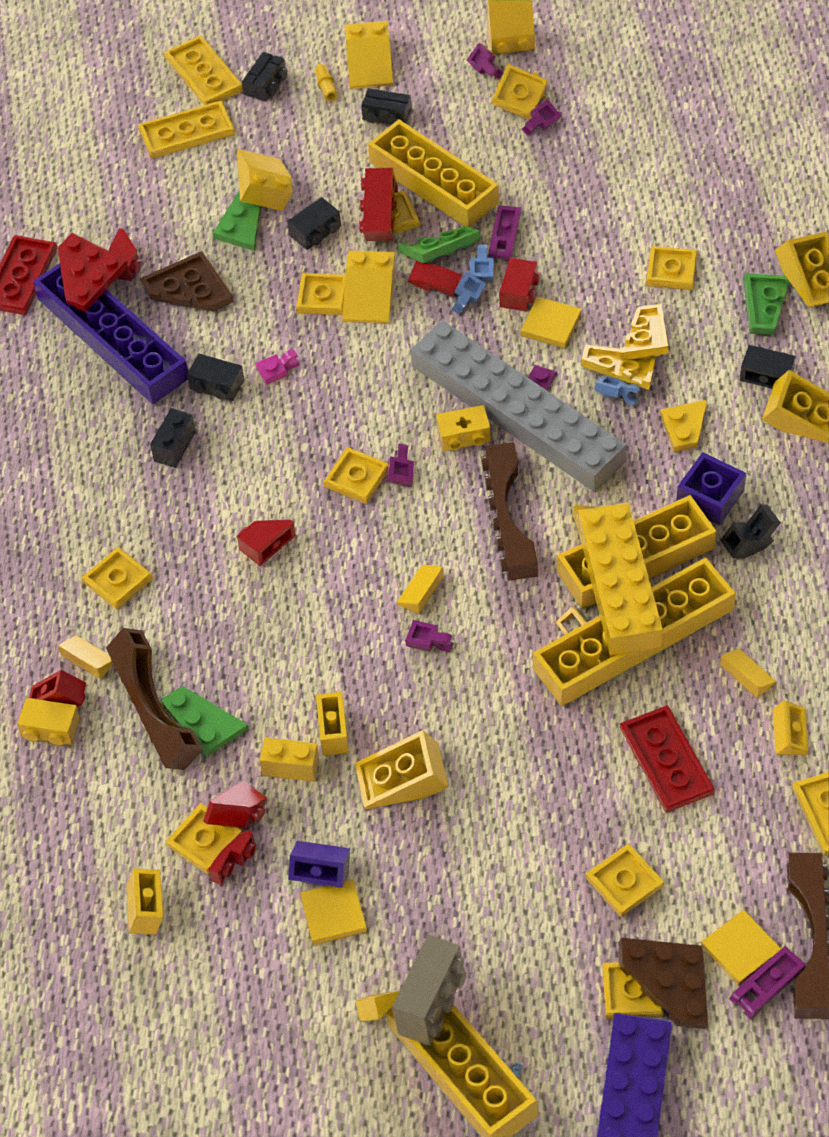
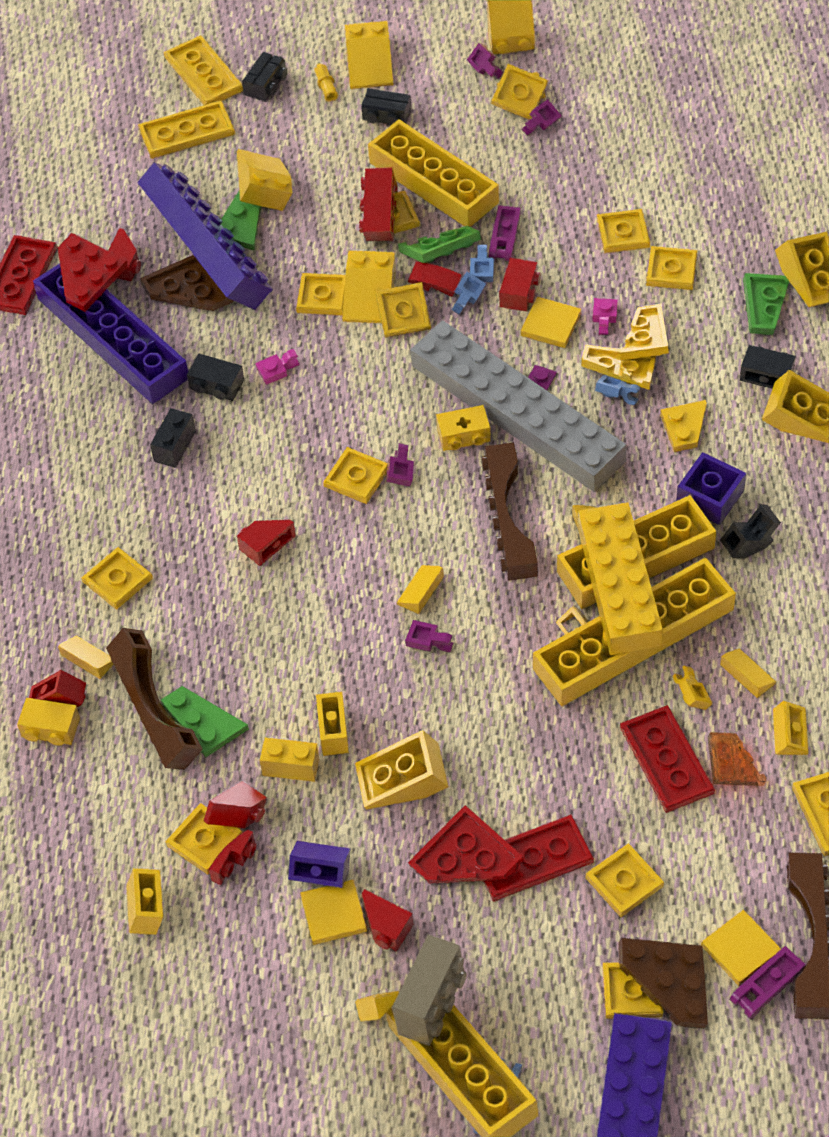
(205, 235): none -> dark purple brick
(314, 223): black brick -> none
(387, 921): none -> red slope
(403, 310): none -> yellow tile
(465, 853): none -> red plate
(547, 853): none -> red tile
(604, 312): none -> dark pink plate
(623, 231): none -> yellow tile
(693, 692): none -> yellow plate
(731, 762): none -> clear orange wing

